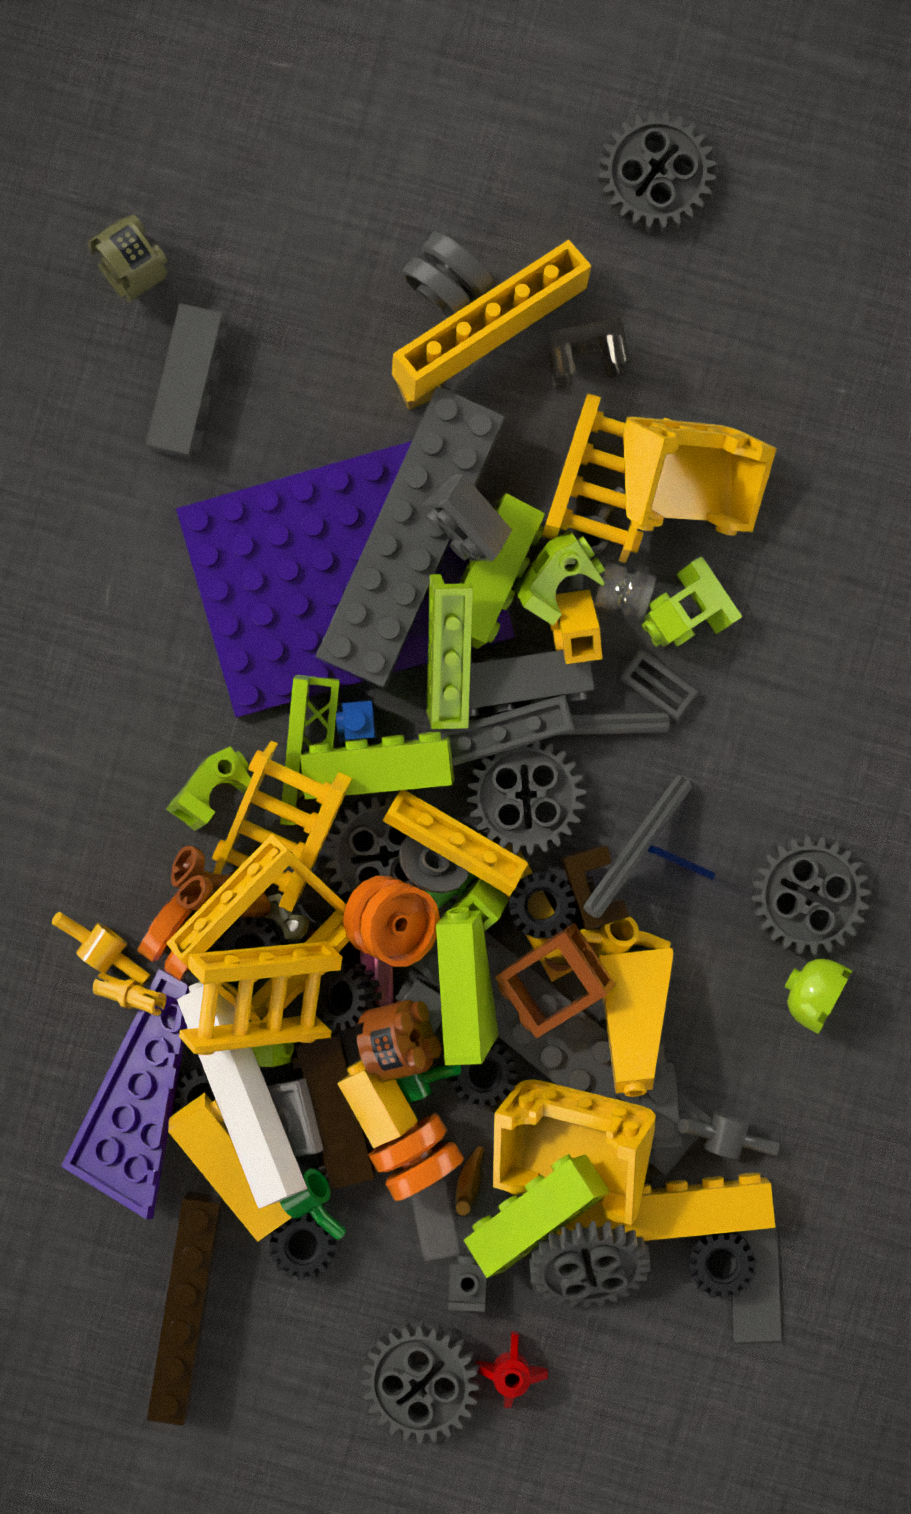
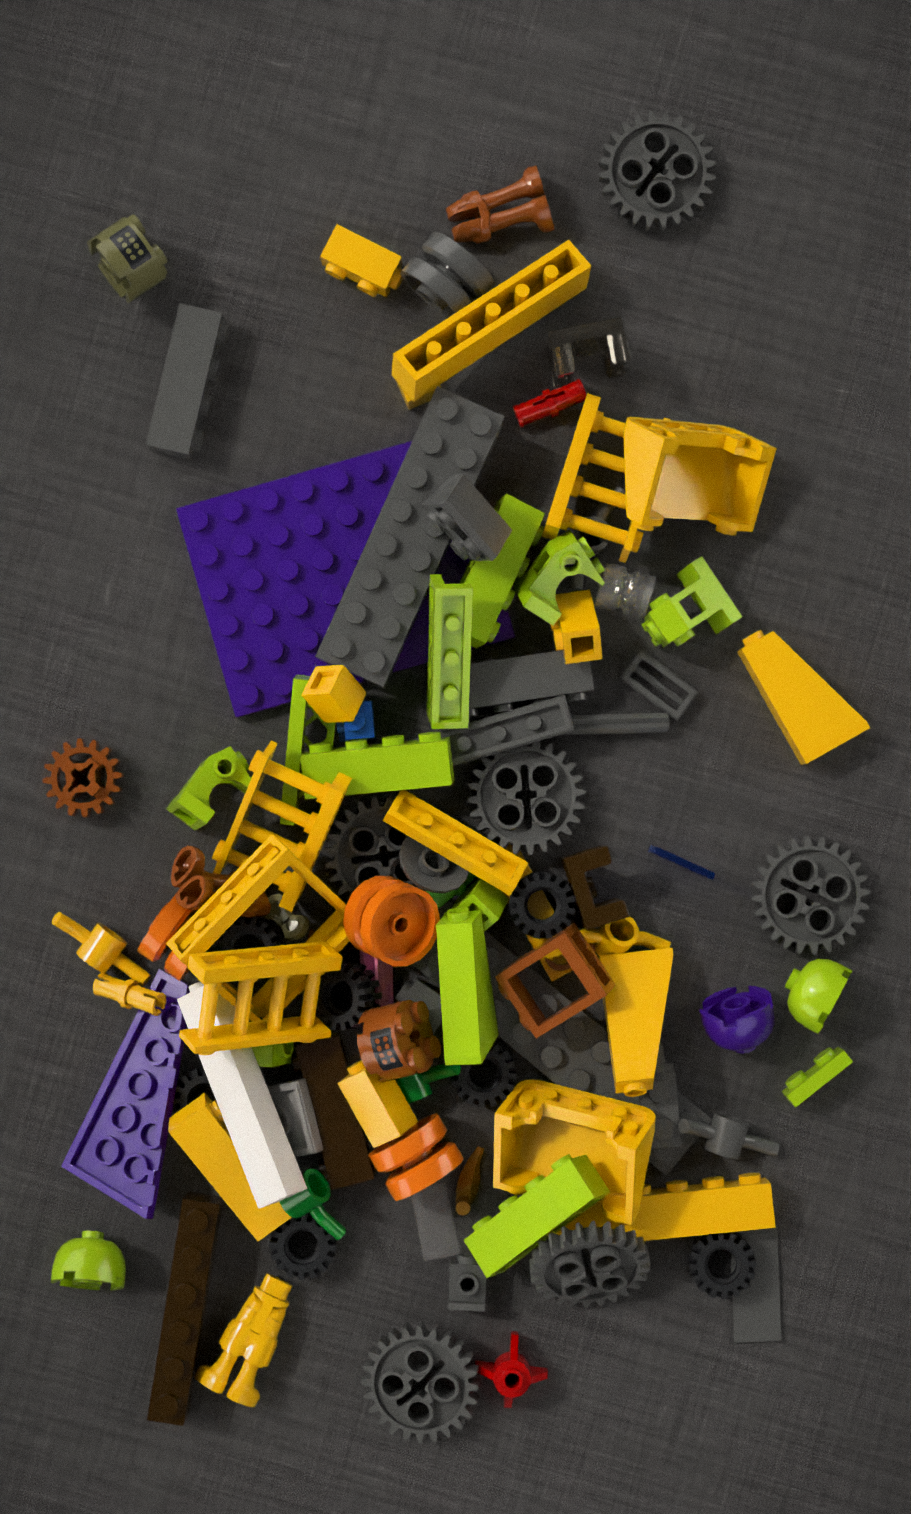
(71, 767): none -> dark orange gear
(89, 1263): none -> lime cylinder
(251, 1336): none -> yellow piece
(334, 693): none -> yellow panel
(362, 262): none -> yellow brick
(485, 224): none -> dark orange piece
(550, 403): none -> red pin
(637, 847): dark grey axle -> none
(740, 1019): none -> dark purple cylinder
(800, 700): none -> yellow slope
(827, 1066): none -> lime plate

